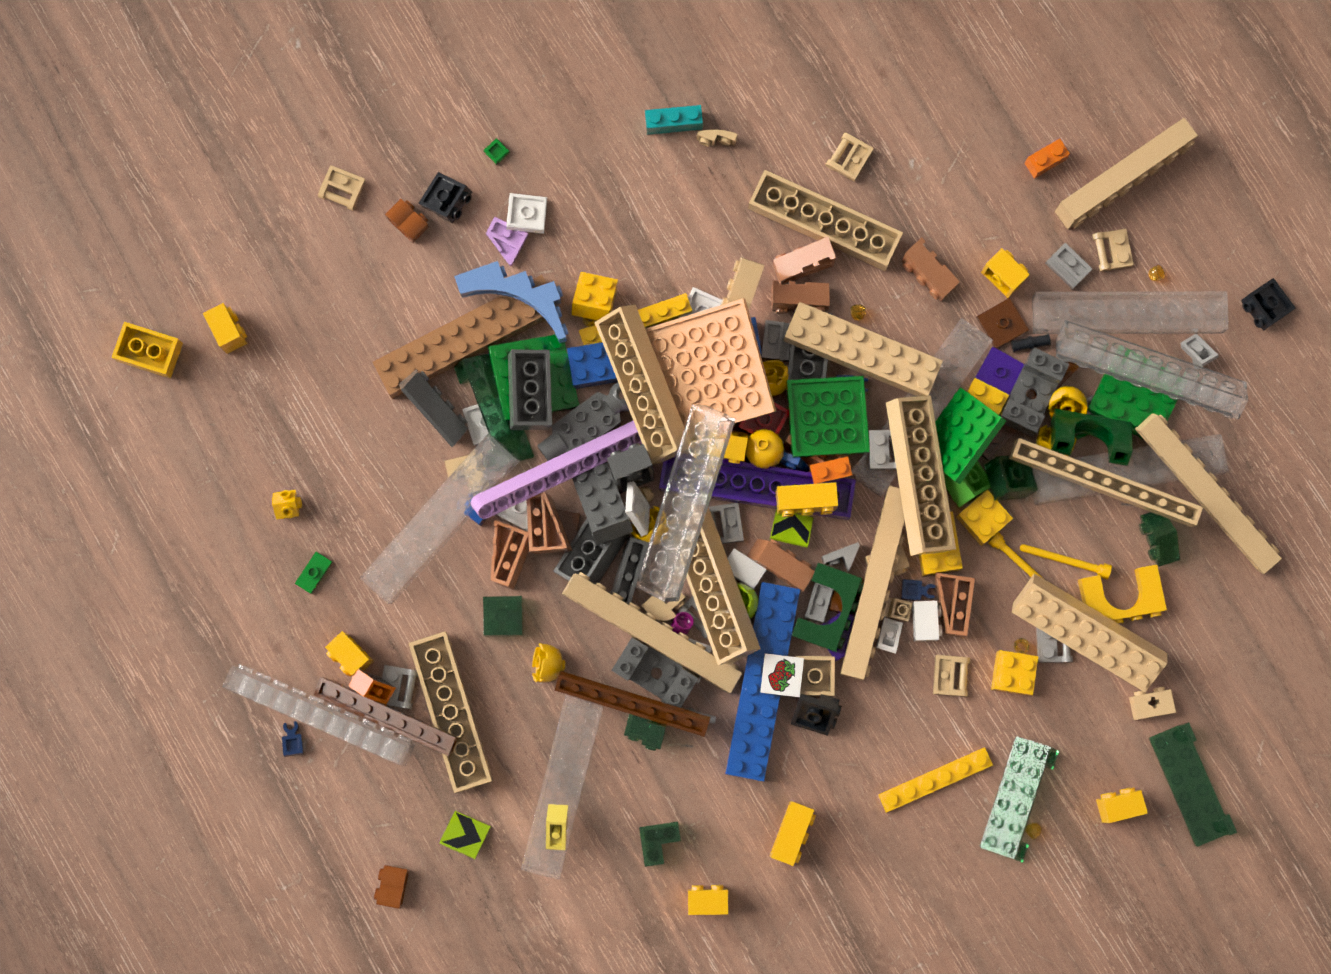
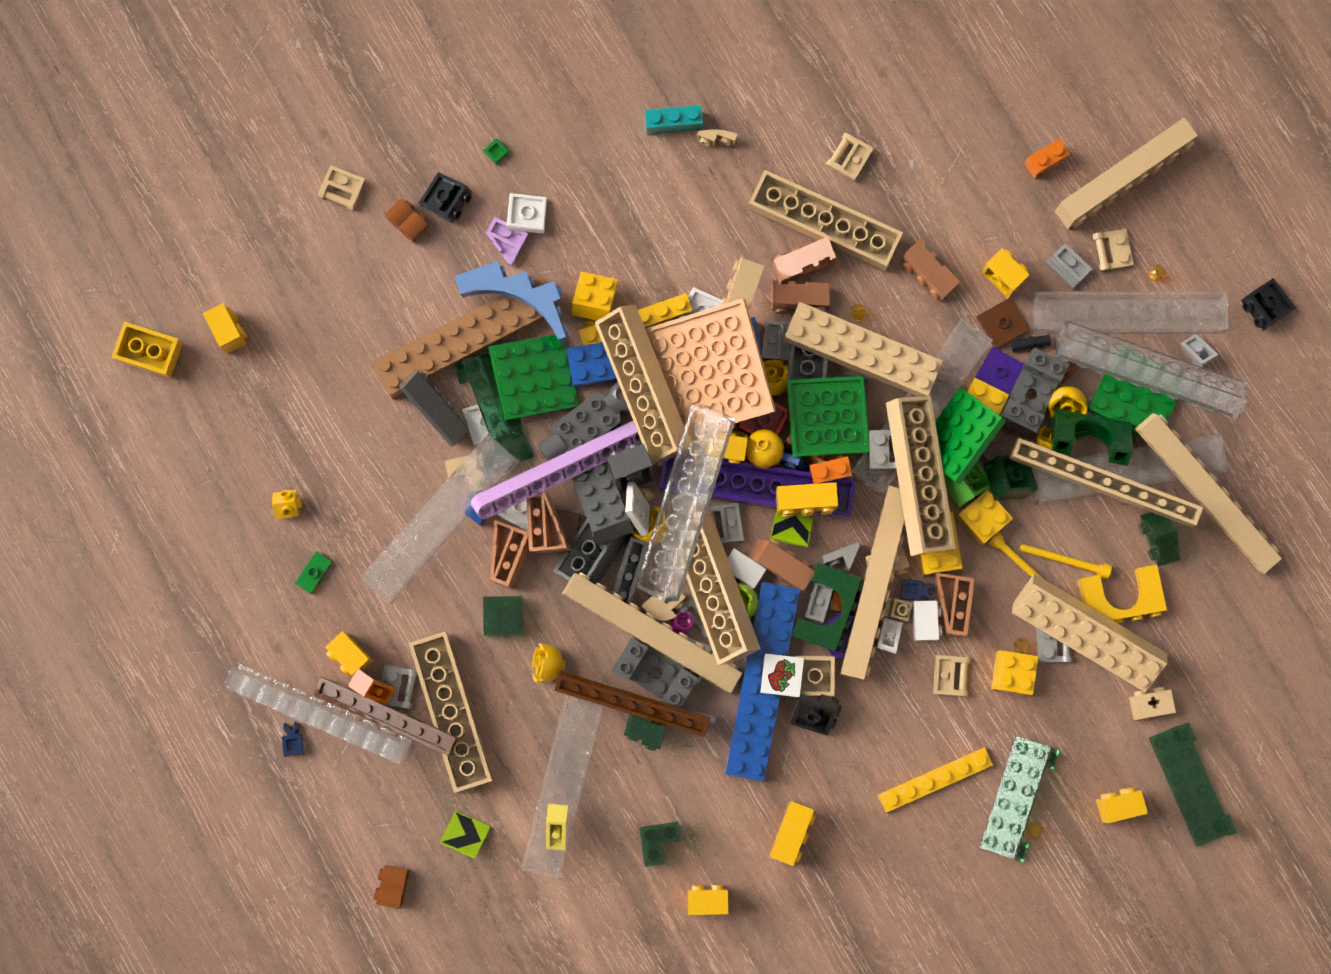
(529, 389): dark grey brick -> none

